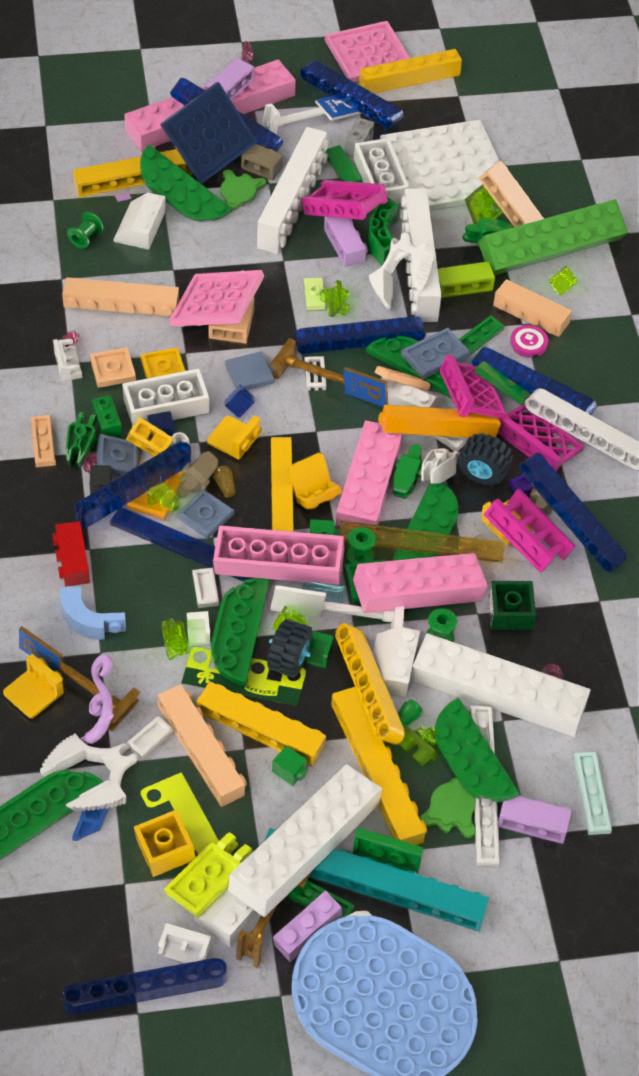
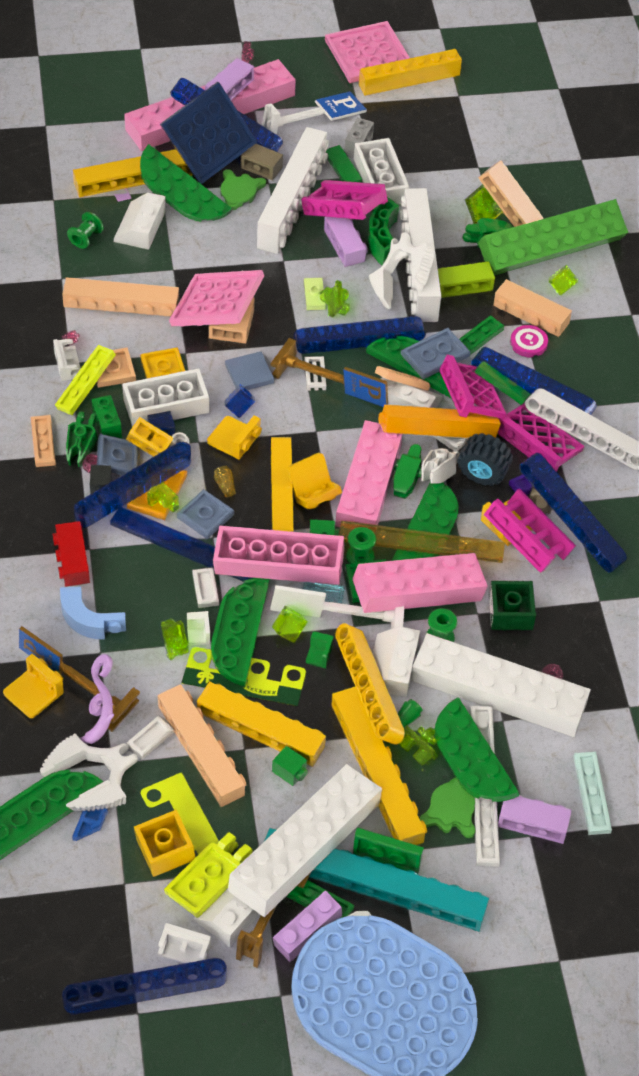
(85, 380): none -> neon yellow plate
(197, 474): dark tan hinge -> none
(289, 647): black wheel -> none
(351, 94): clear blue beam -> none
(444, 160): white plate -> none

